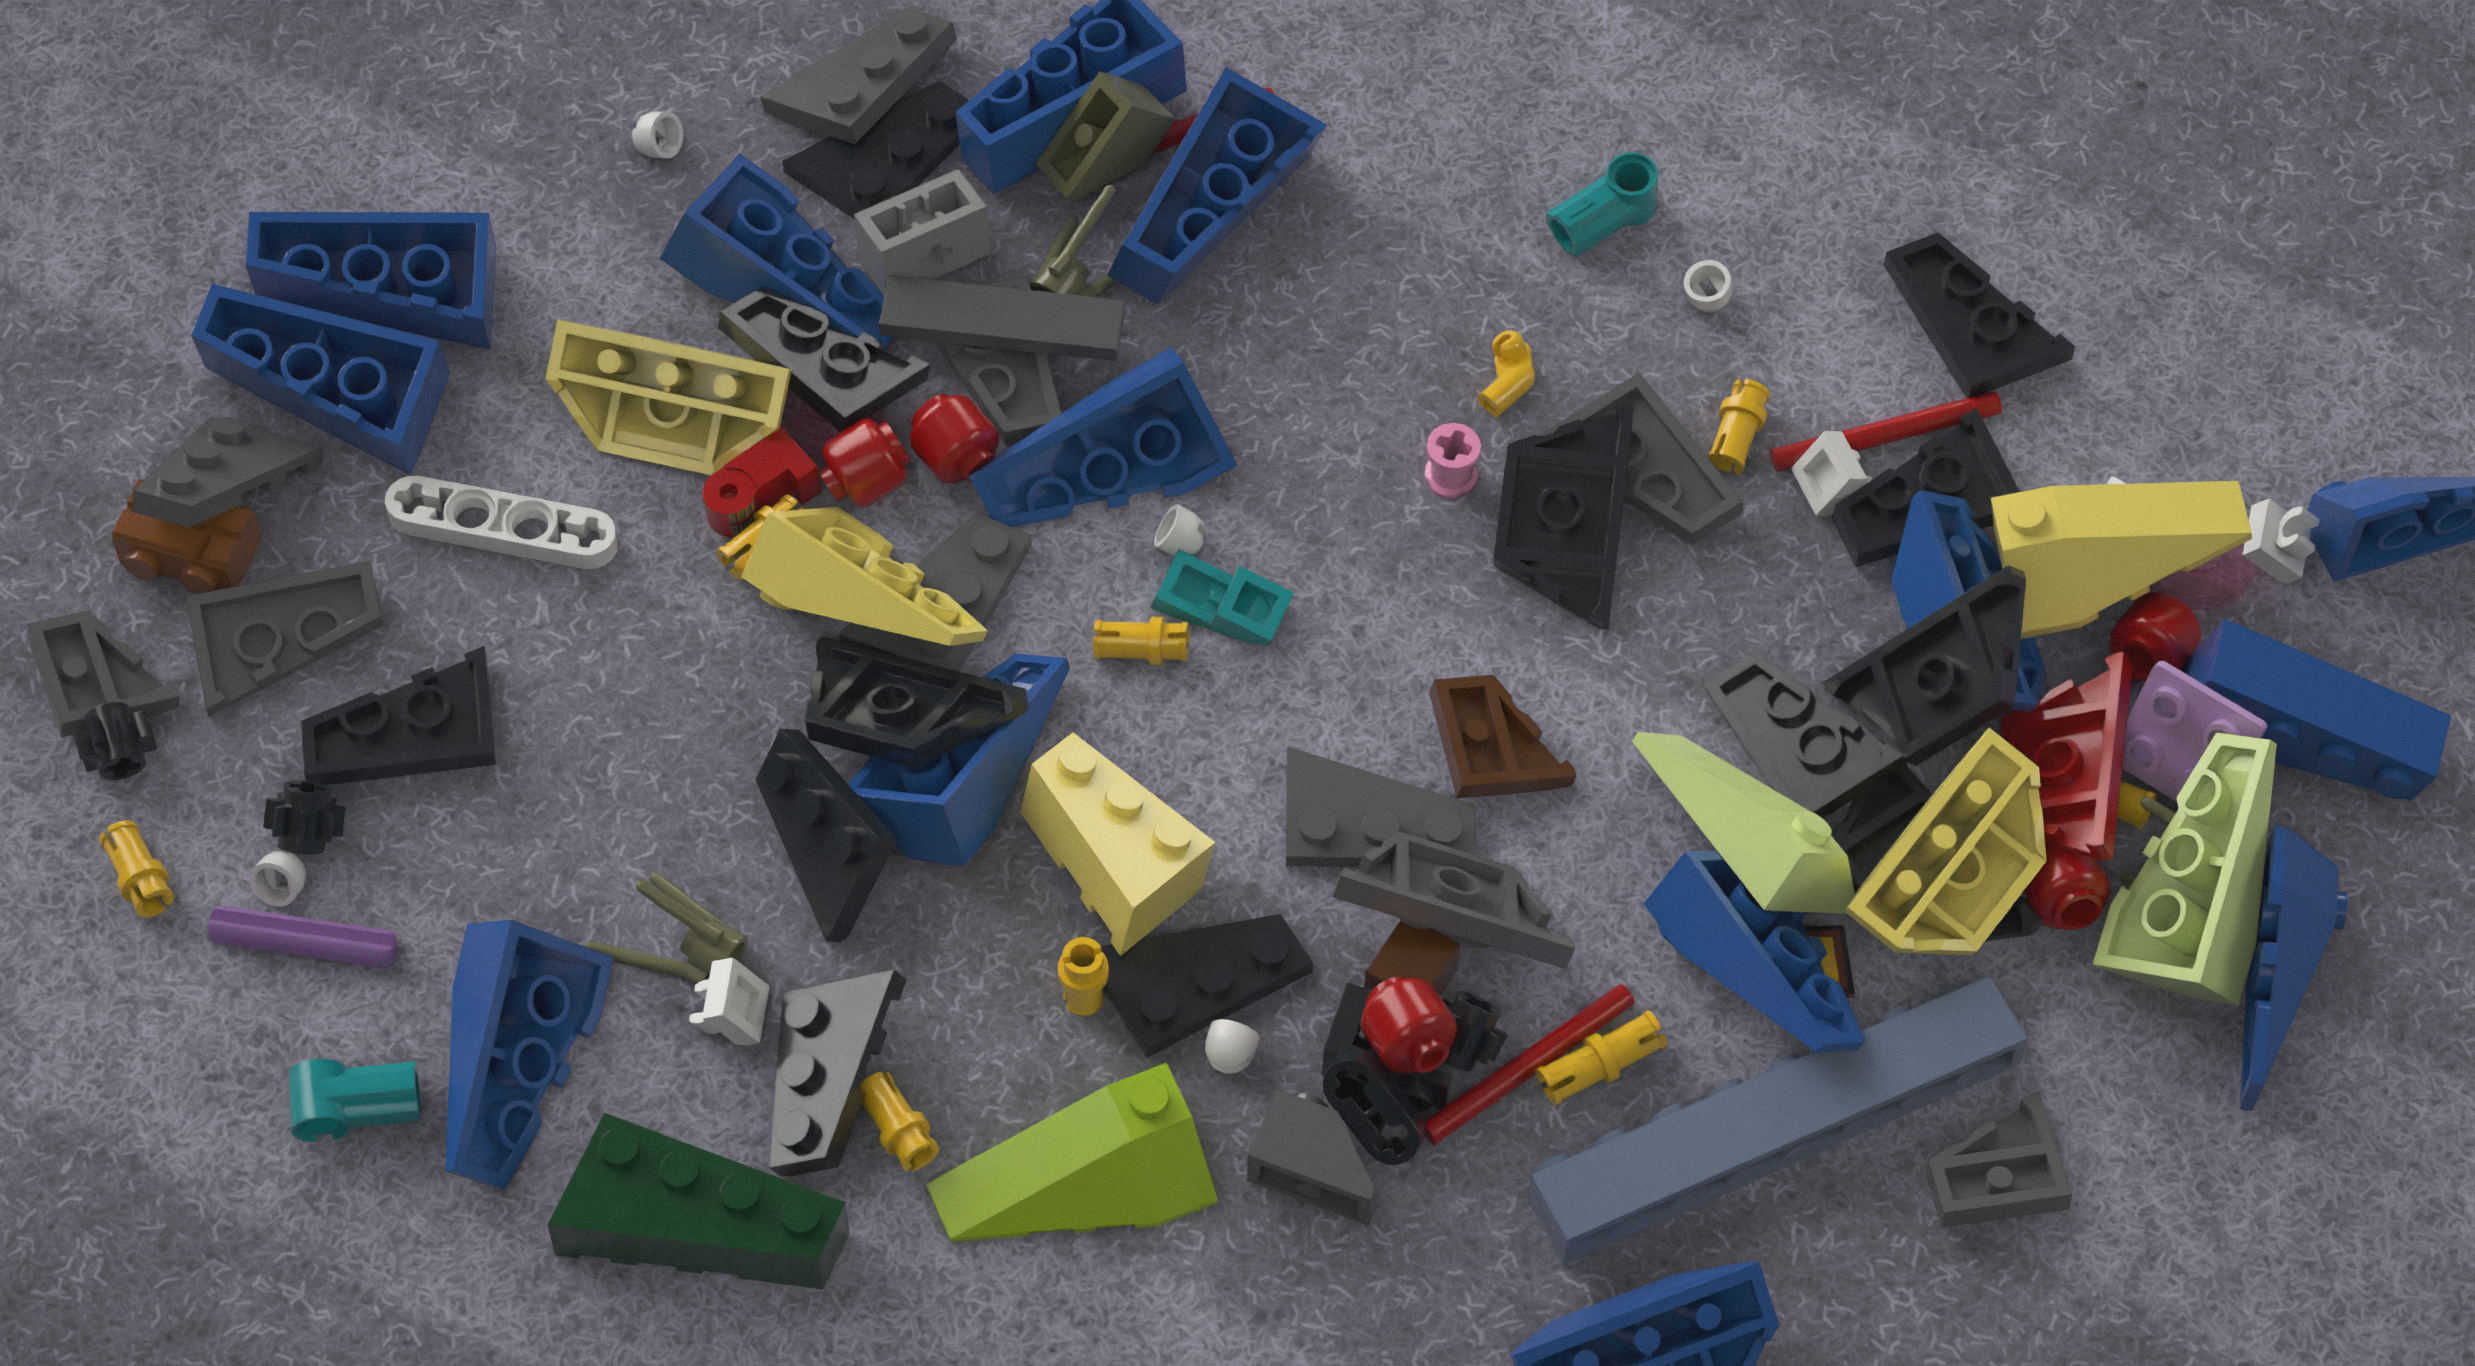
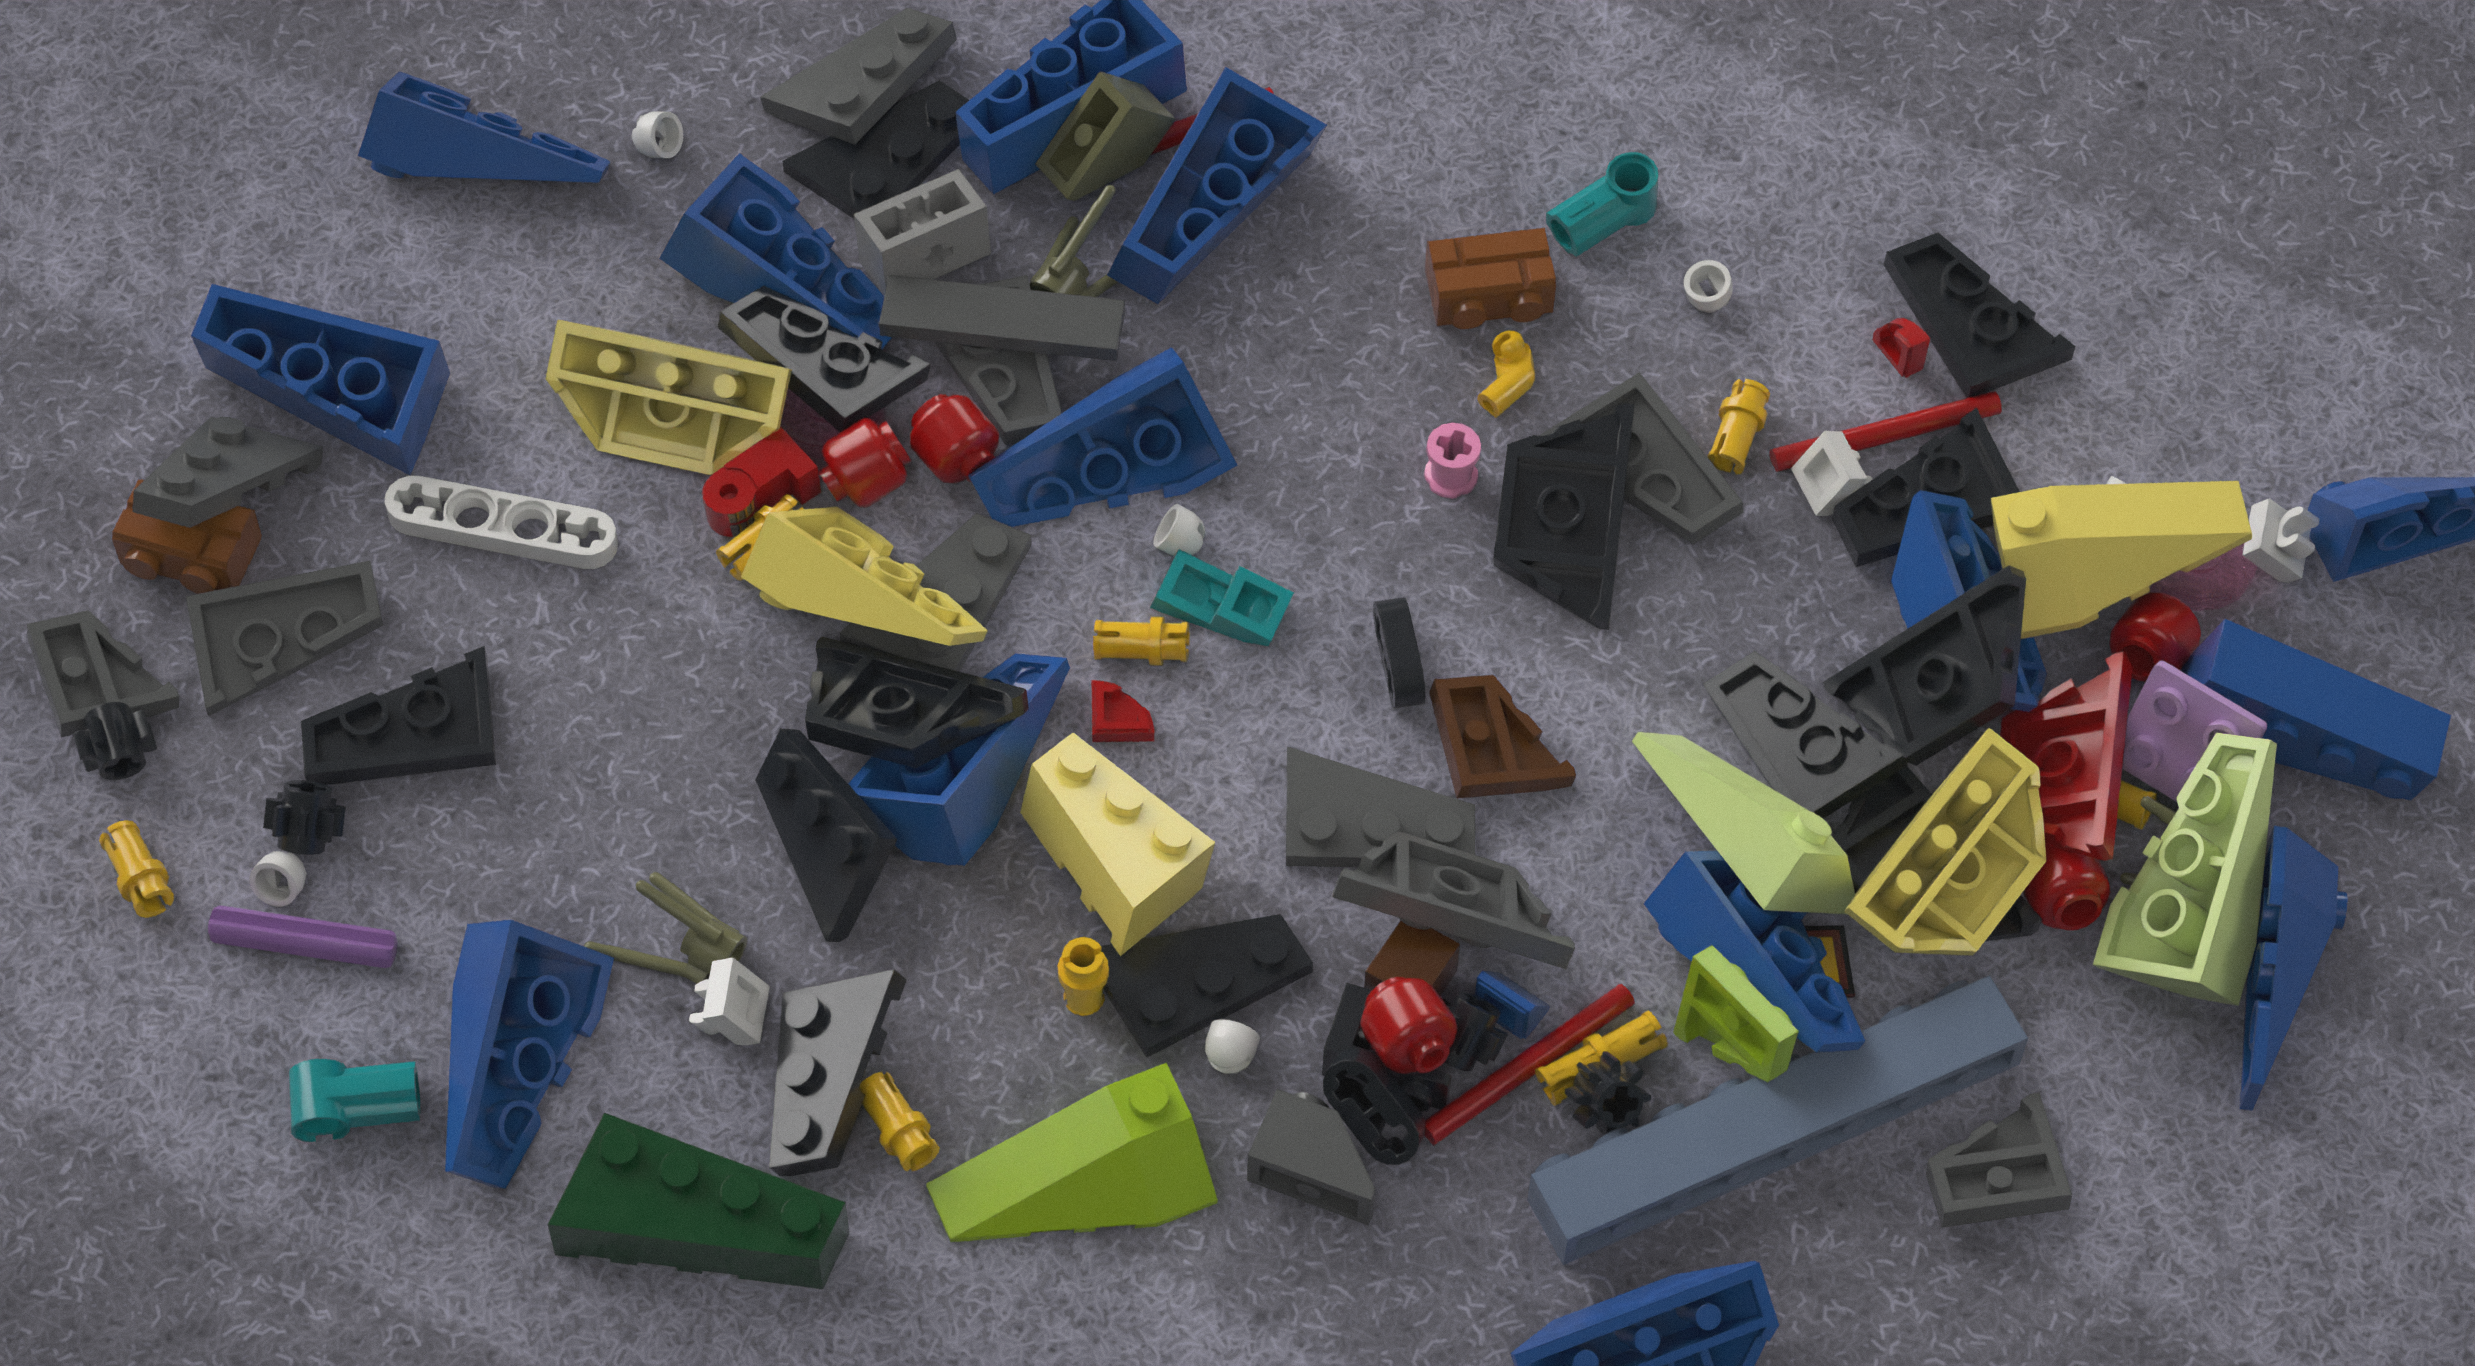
(381, 268): blue wedge -> none
(431, 134): none -> blue wedge
(1118, 715): none -> red tile
(1399, 652): none -> black beam
(1490, 278): none -> dark orange brick
(1518, 1007): none -> blue slope
(1607, 1094): none -> black gear
(1734, 1016): none -> lime wing
(1903, 345): none -> red tile

